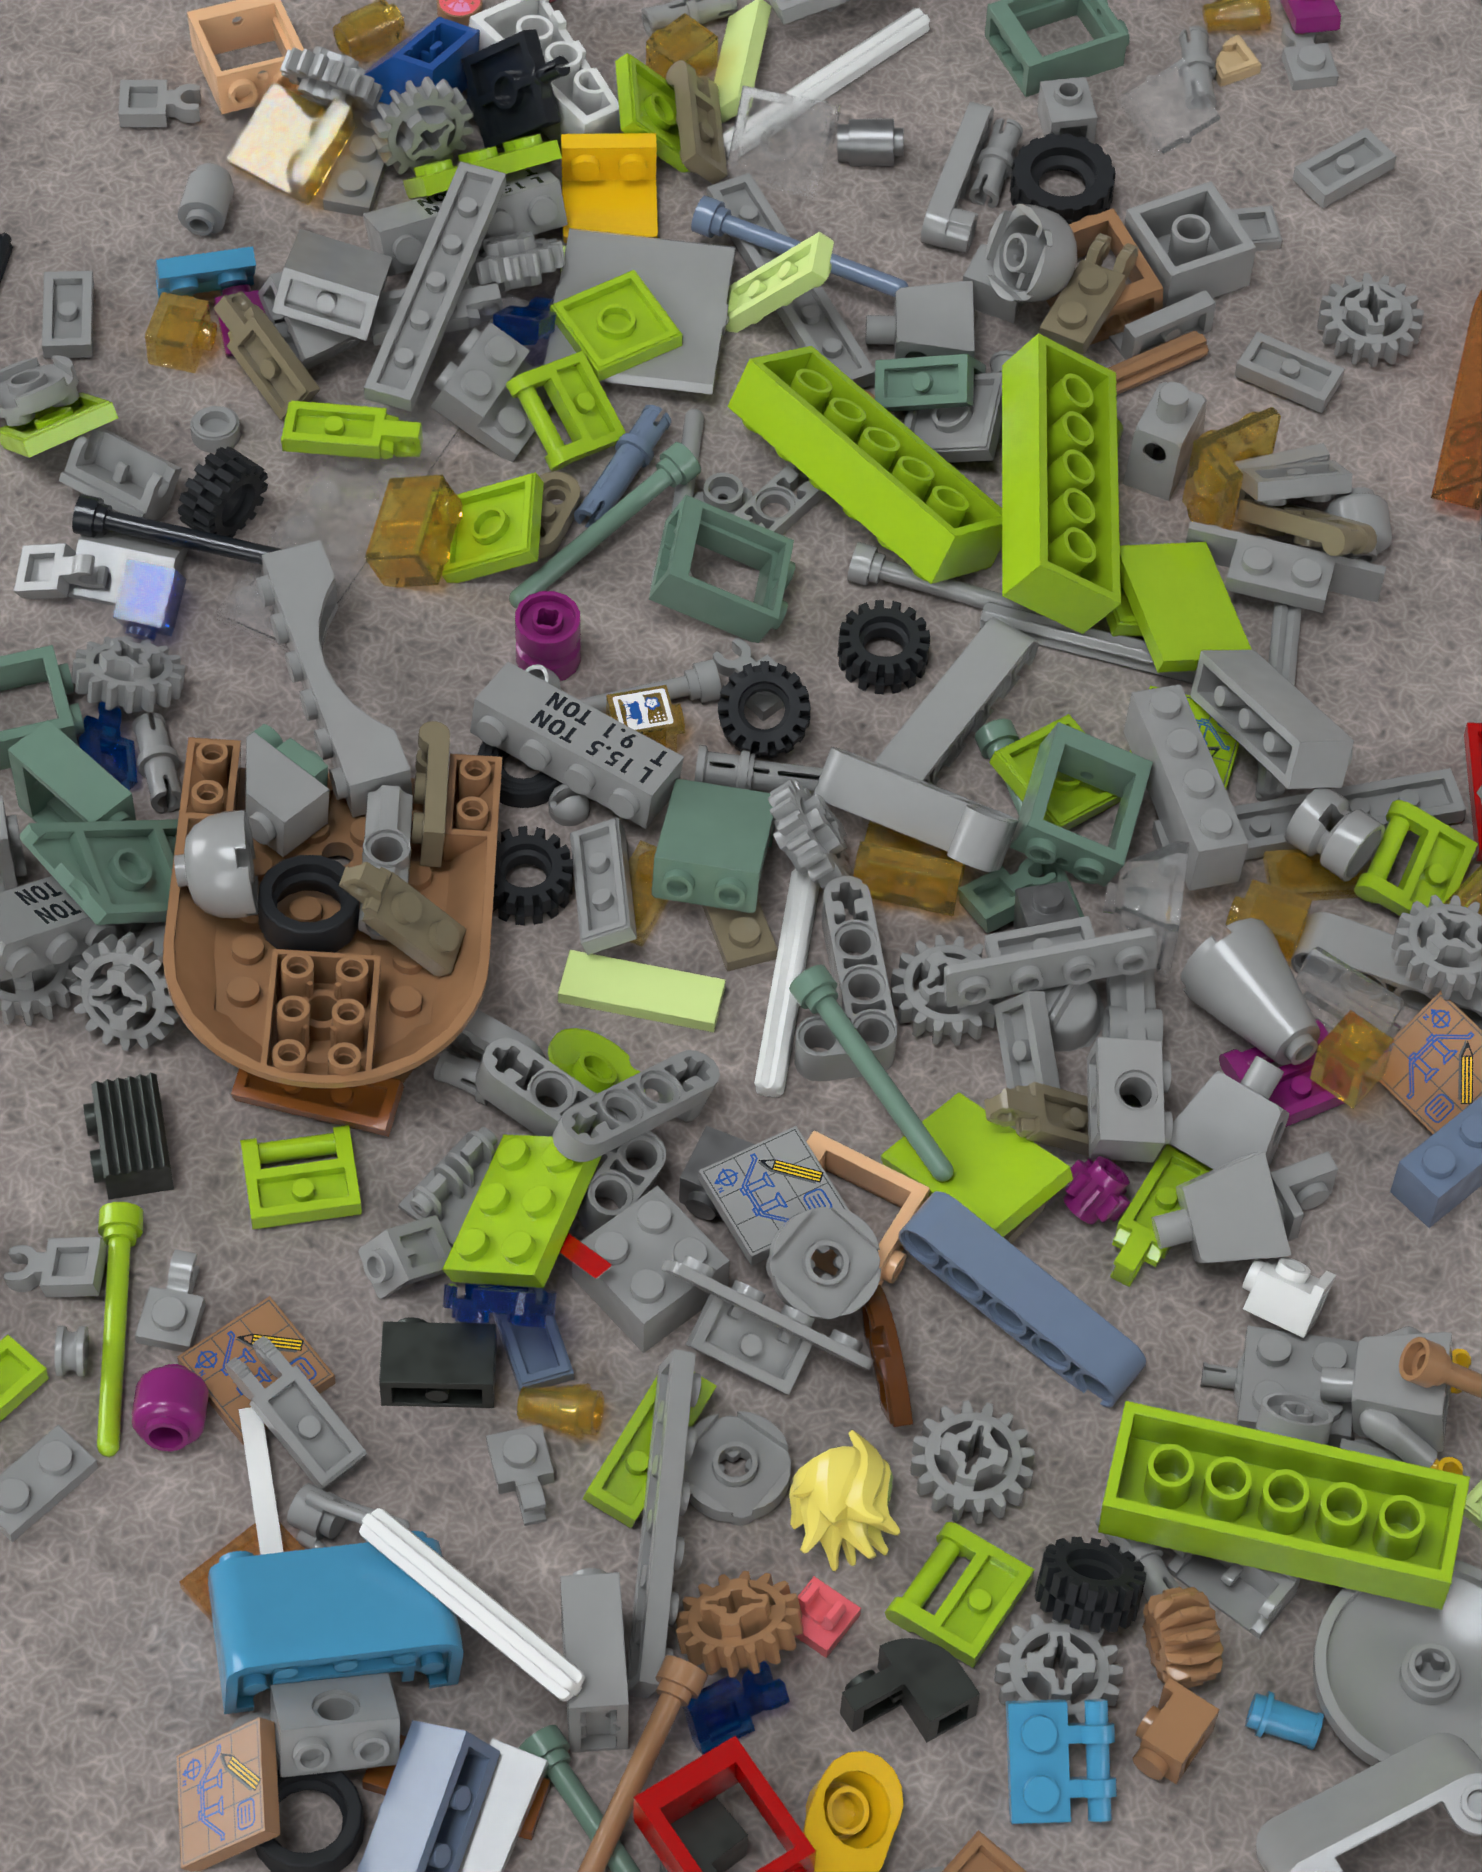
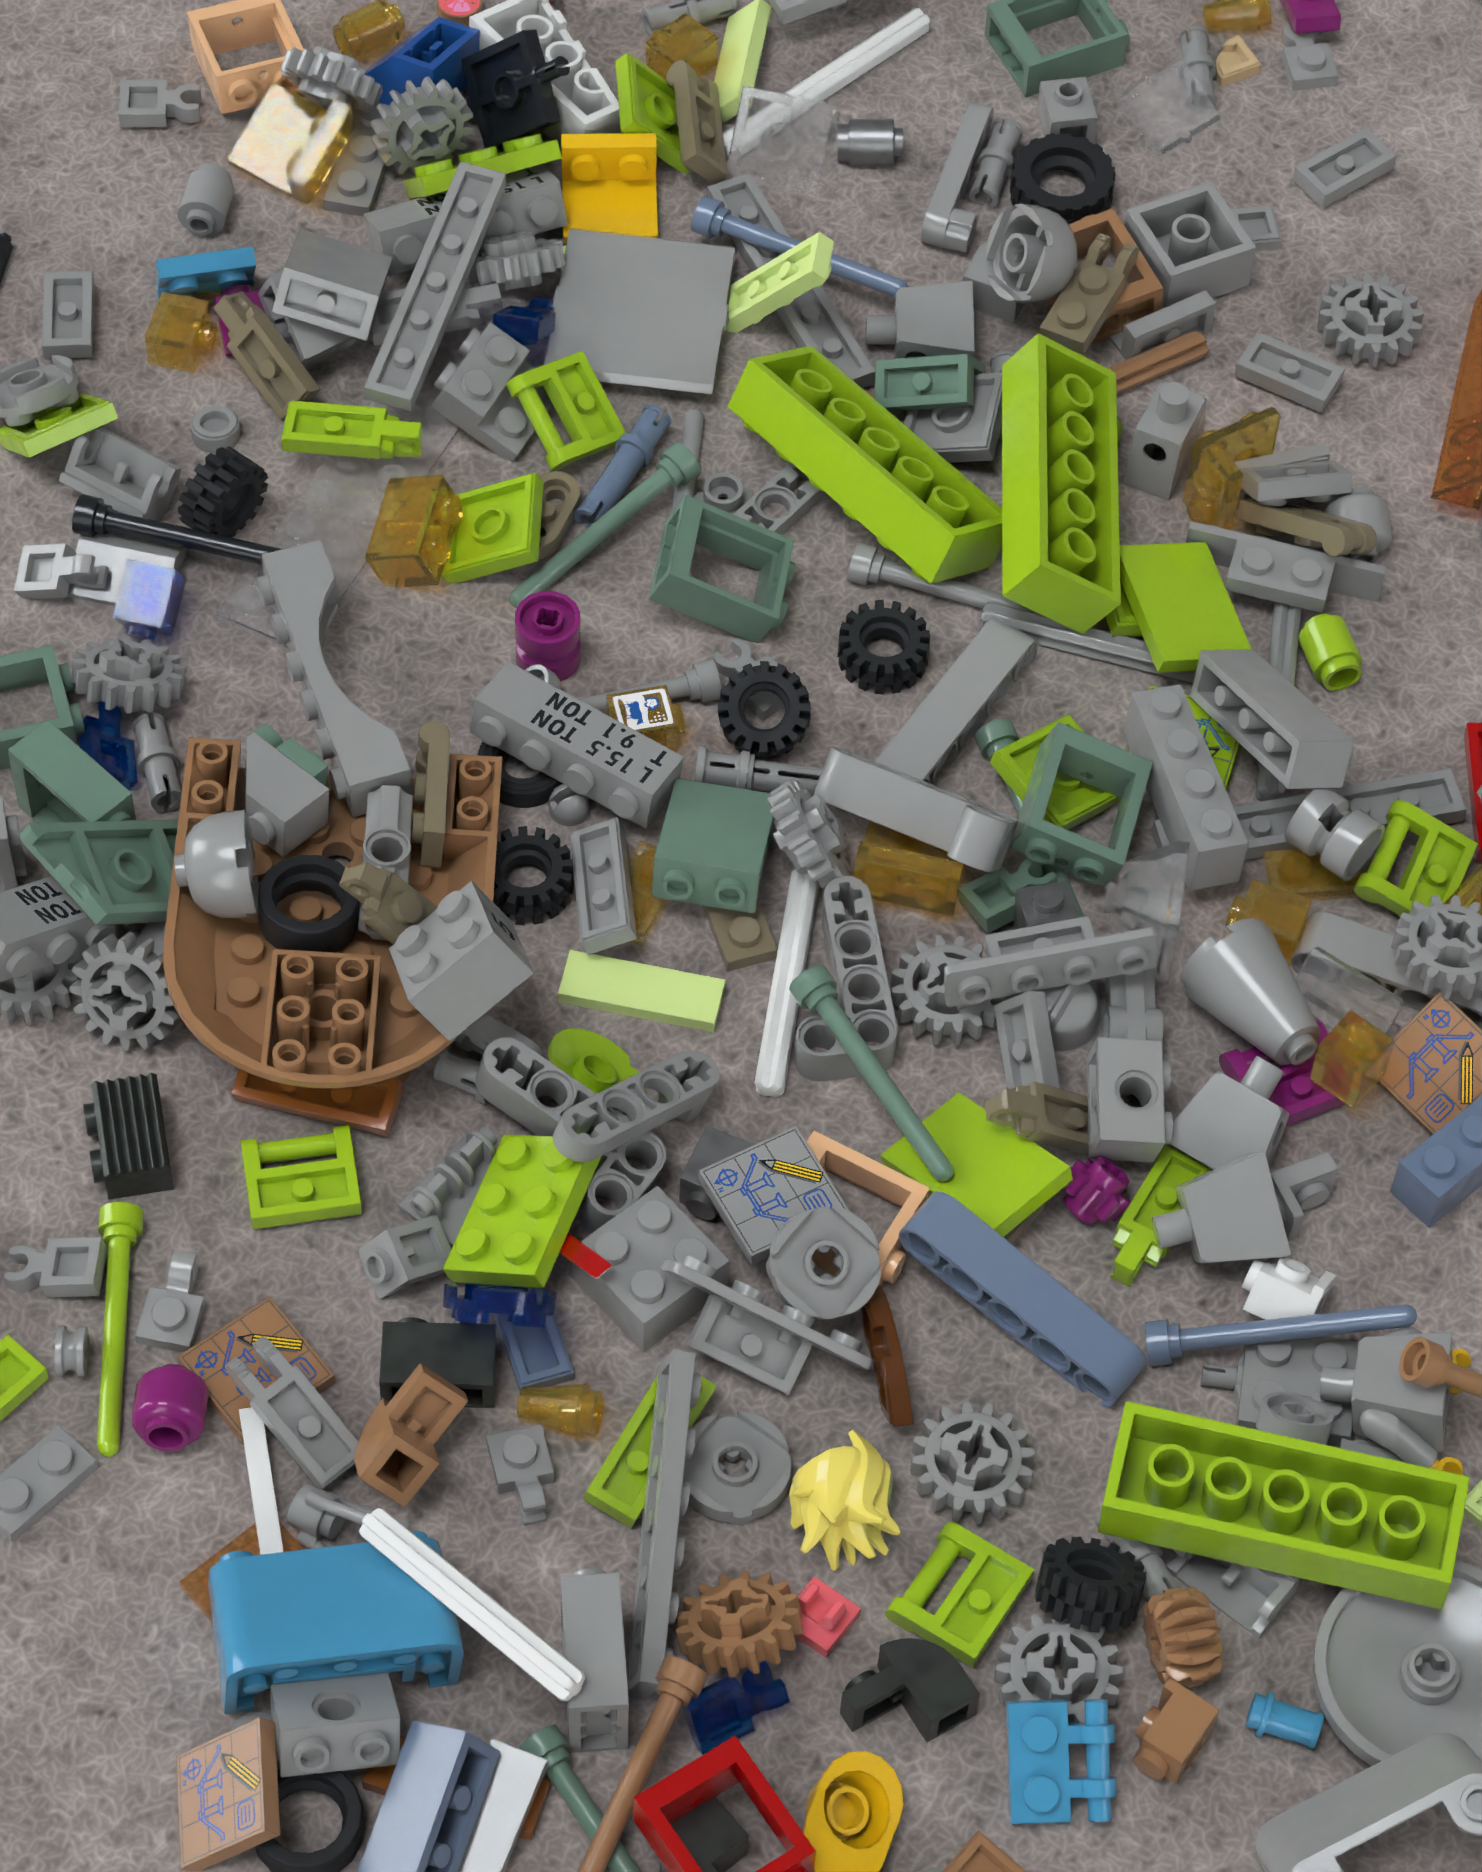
(400, 1435): none -> medium nougat brick
(460, 960): none -> light grey brick
(616, 325): lime tile -> none
(1171, 1341): none -> sand blue piece
(1331, 651): none -> lime brick

